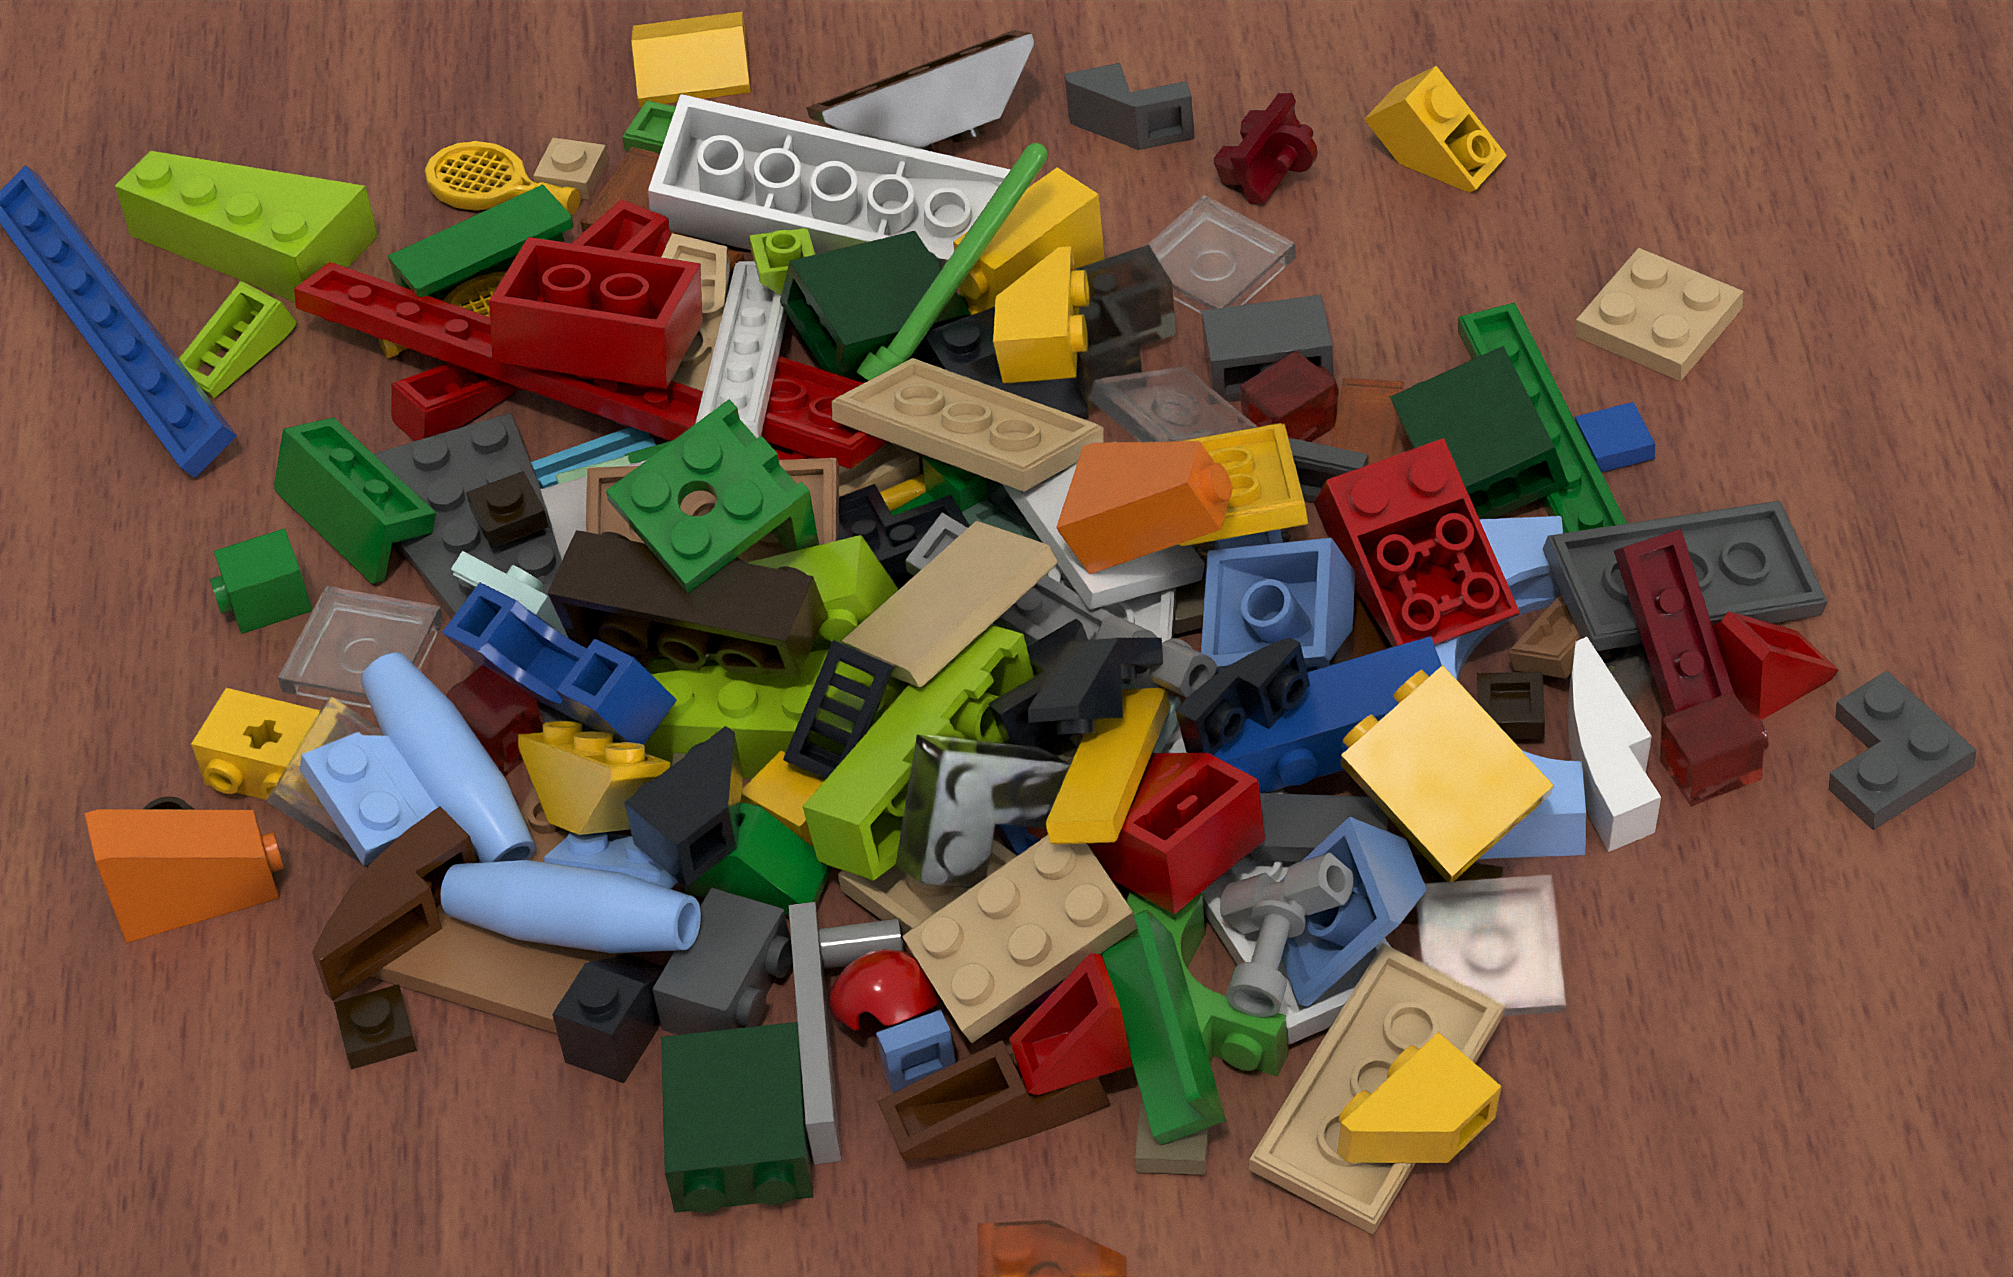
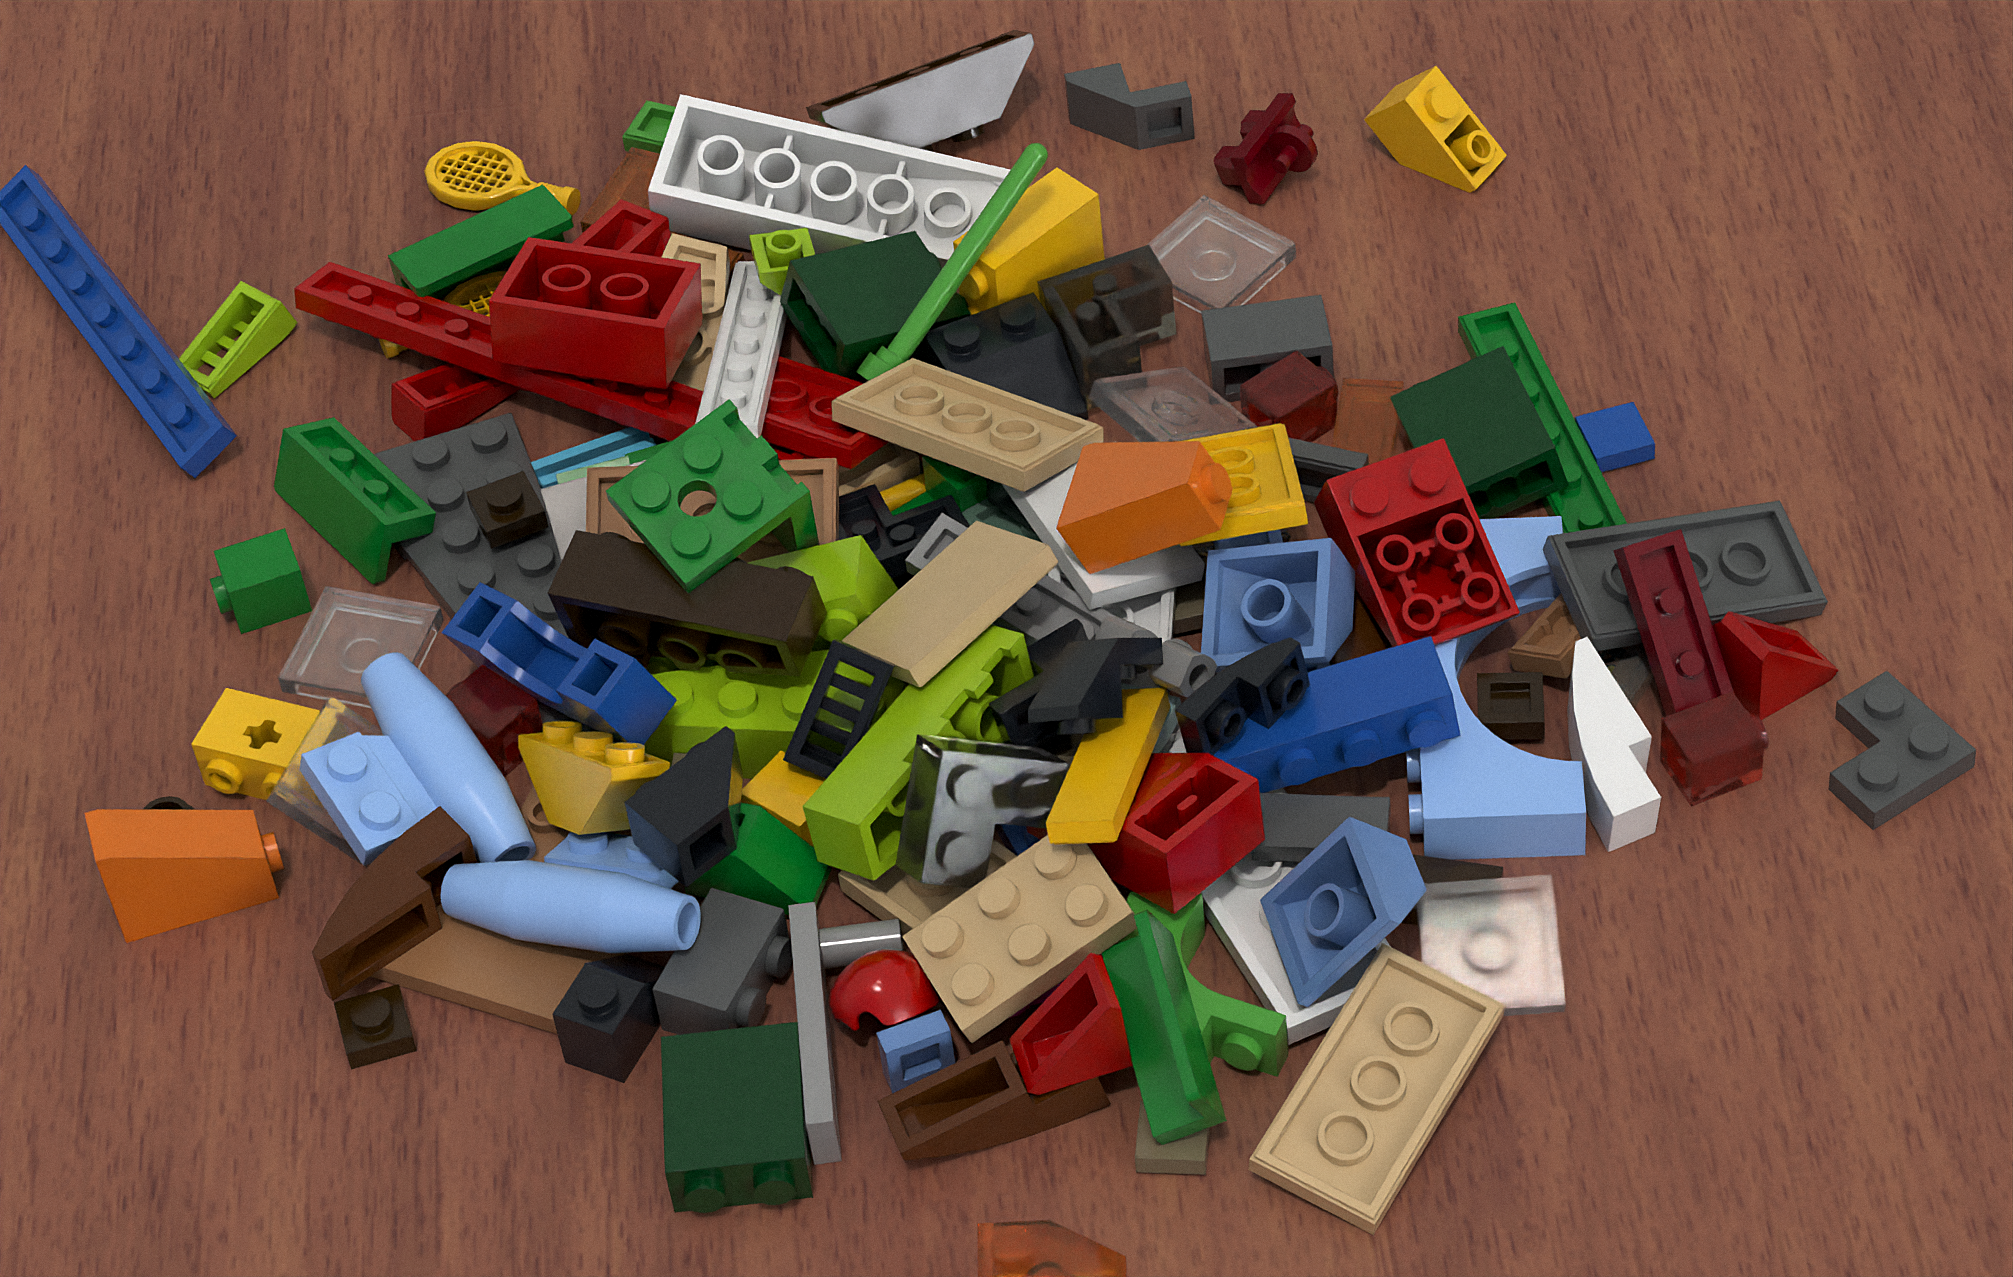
(246, 219): lime wedge -> none
(515, 584): light aqua plate -> none
(573, 165): tan plate -> none
(691, 58): yellow slope -> none
(1040, 321): yellow slope -> none
(1279, 914): light grey bar -> none
(1422, 1111): yellow slope -> none
(1444, 772): yellow brick -> none
(1659, 314): tan plate -> none

